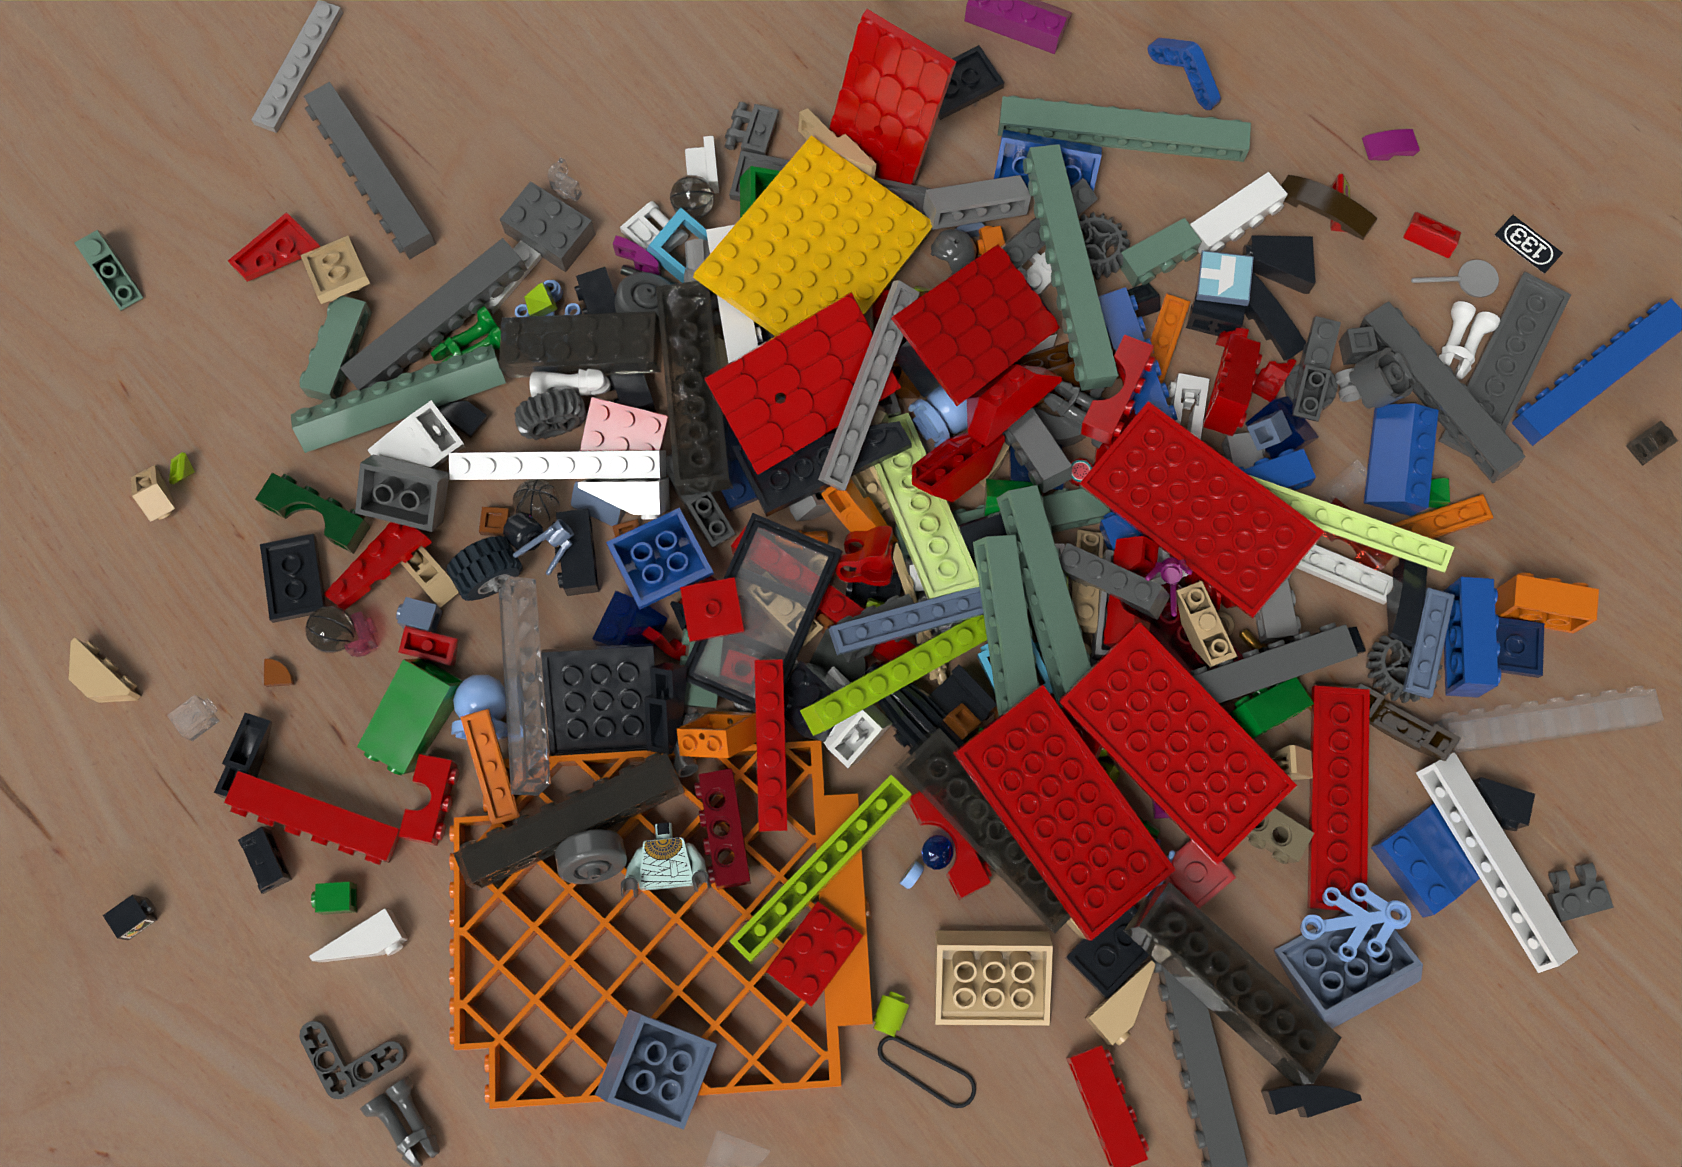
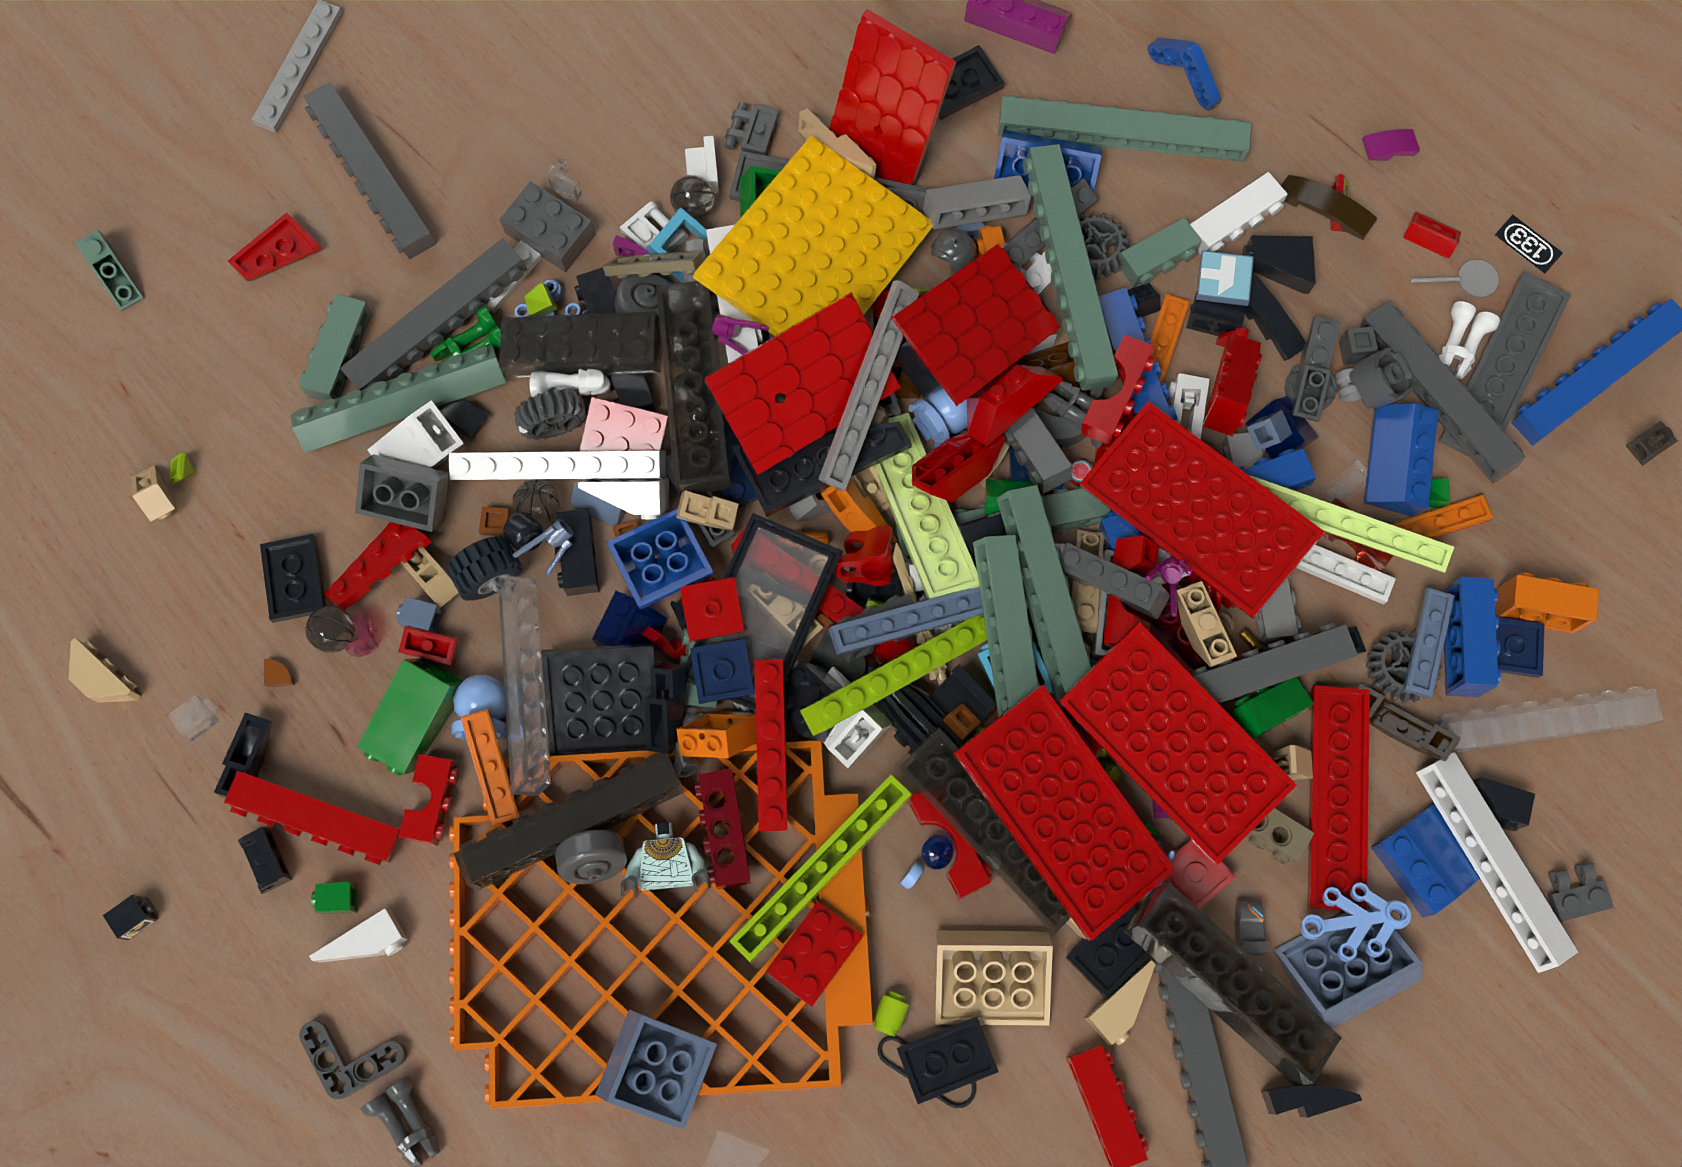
(286, 498): dark green arch -> none
(335, 270): tan plate -> none
(654, 263): none -> dark tan plate
(707, 511): none -> tan slope
(722, 671): none -> dark blue plate
(729, 327): none -> magenta plant
(947, 1060): none -> black plate
(1250, 927): none -> dark grey leg
(1271, 379): red slope -> none
(1406, 601): black slope -> none

